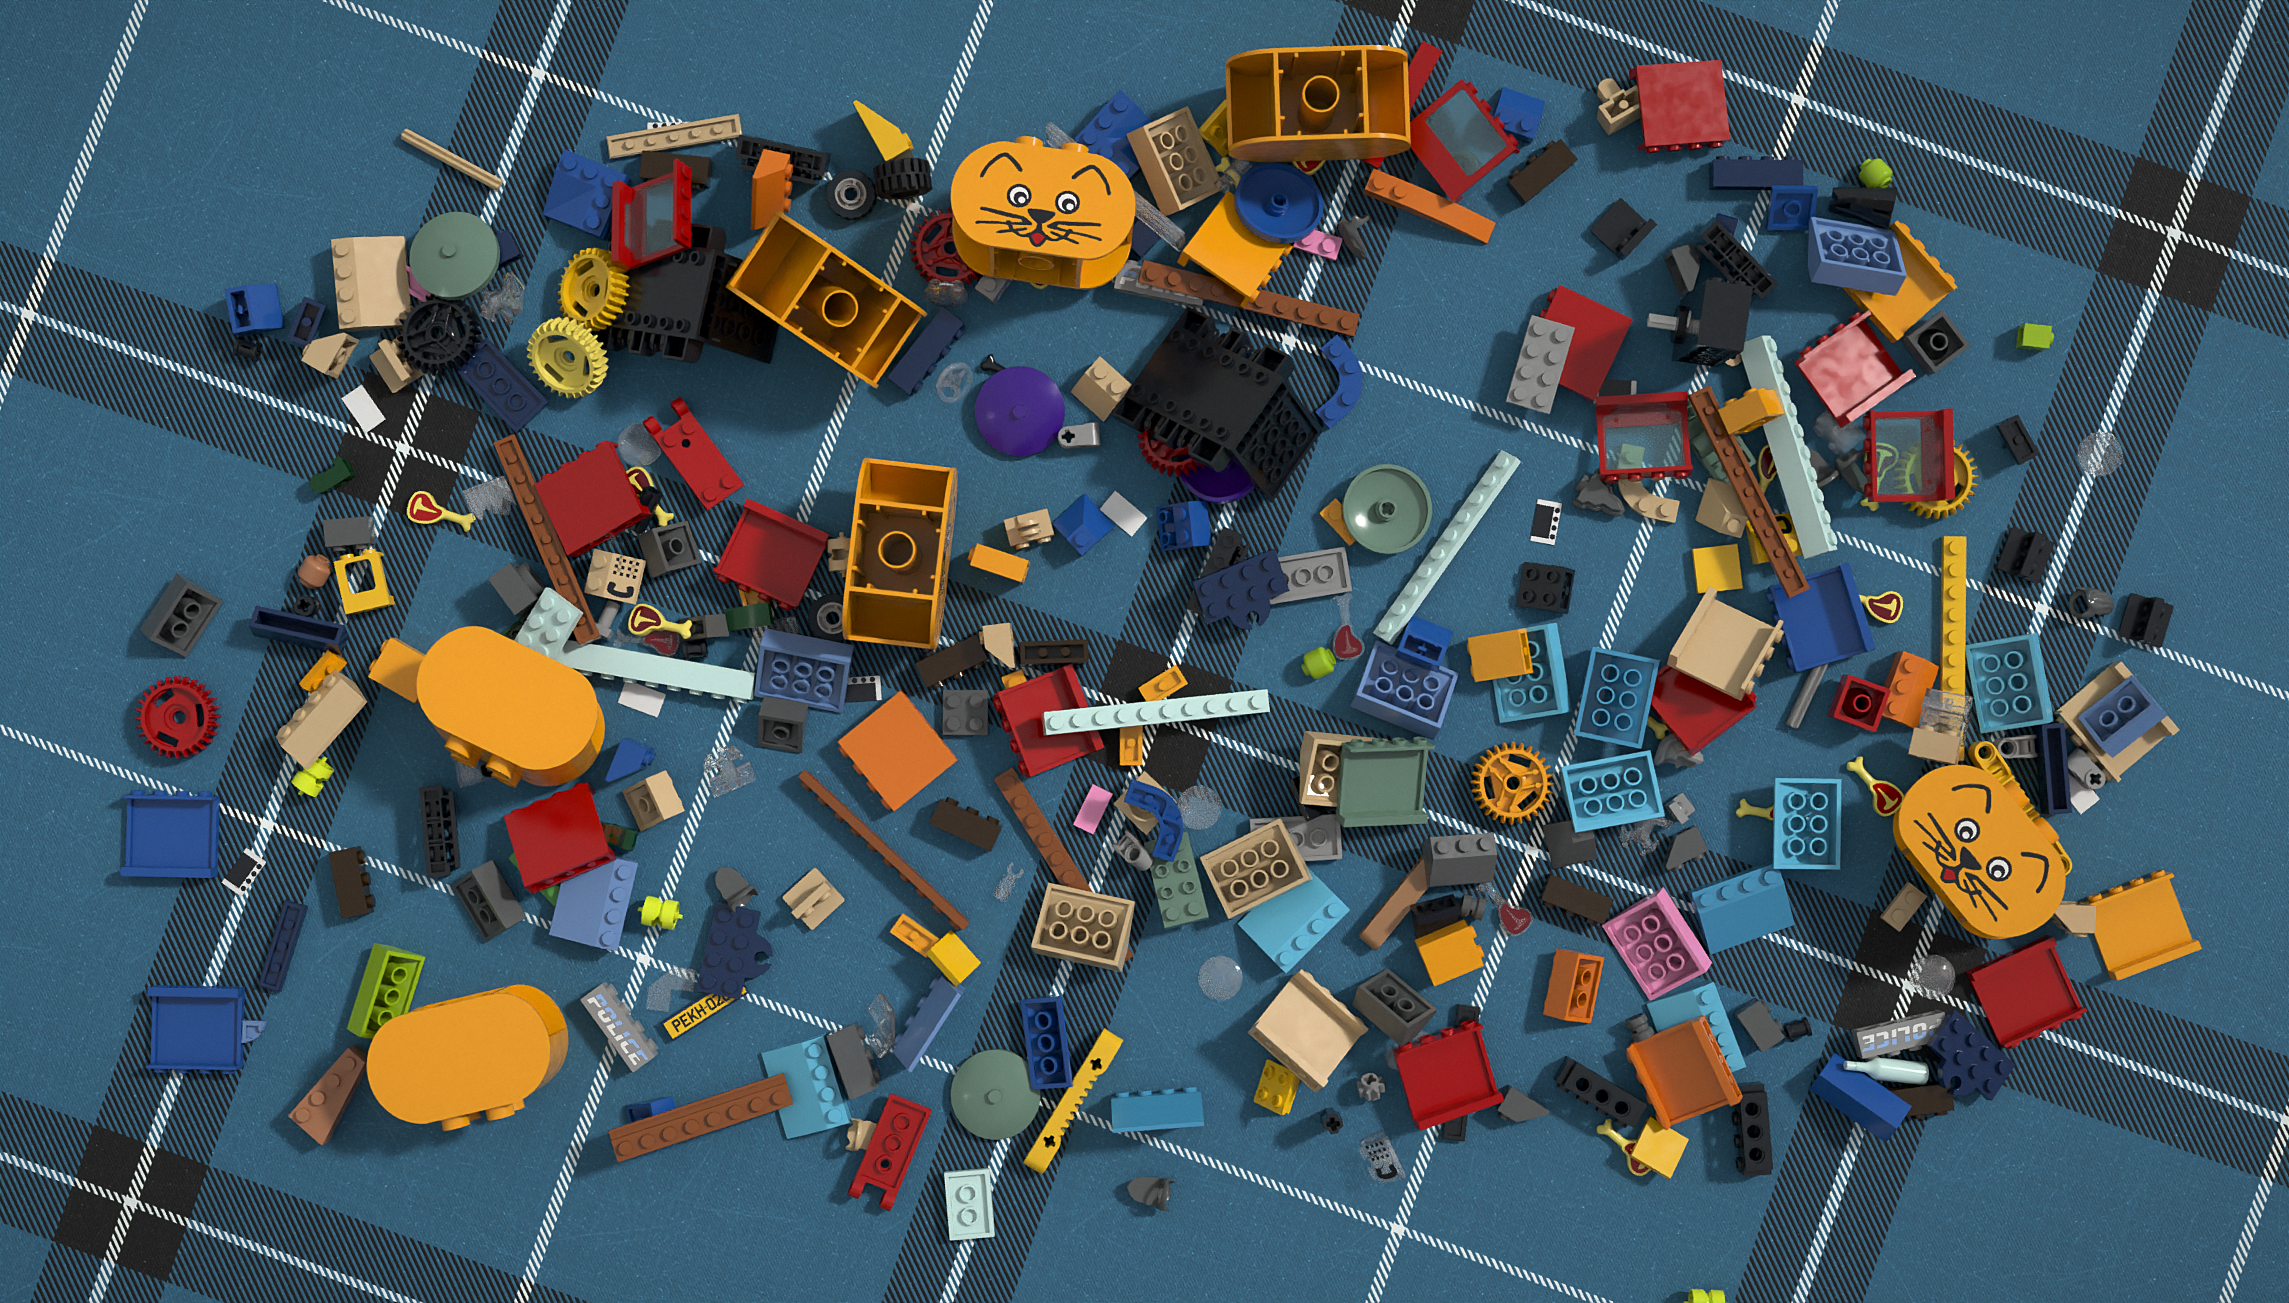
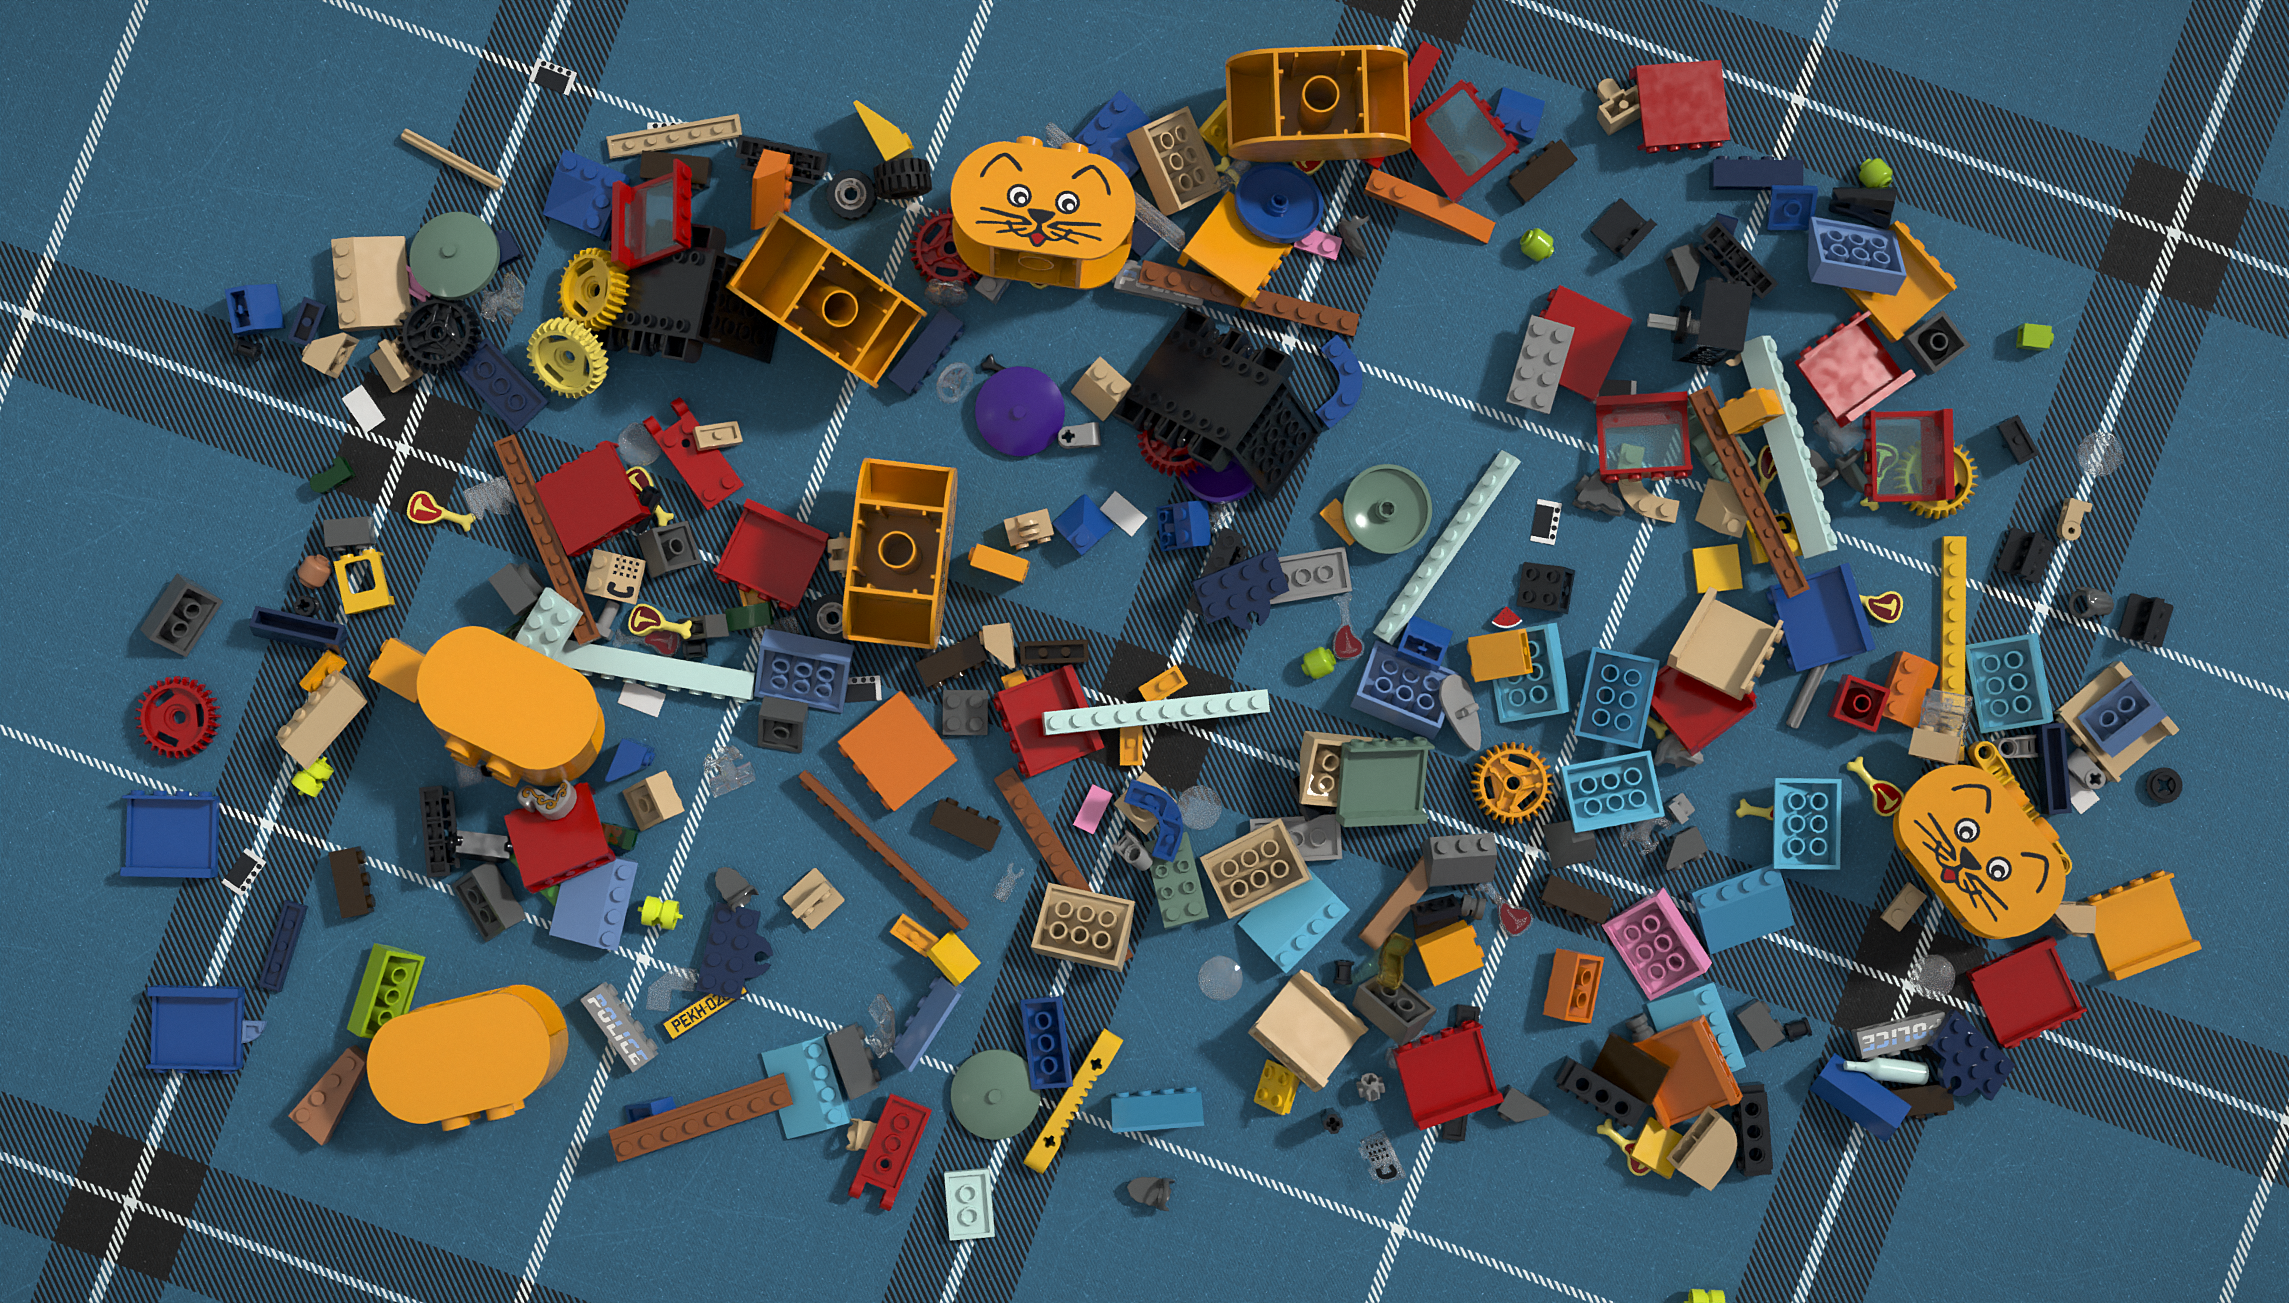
(479, 846): none -> brick
(549, 807): none -> light grey animal
(552, 76): none -> black sticker
(717, 435): none -> tan plate
(1218, 514): none -> clear piece
(1343, 972): none -> black bush
(1392, 960): none -> clear yellow animal
(1461, 710): none -> light grey shield
(1506, 619): none -> red tile
(1537, 244): none -> lime head
(1631, 1068): none -> dark brown tile
(1706, 1149): none -> tan brick
(2071, 517): none -> tan leg
(2174, 785): none -> black gear

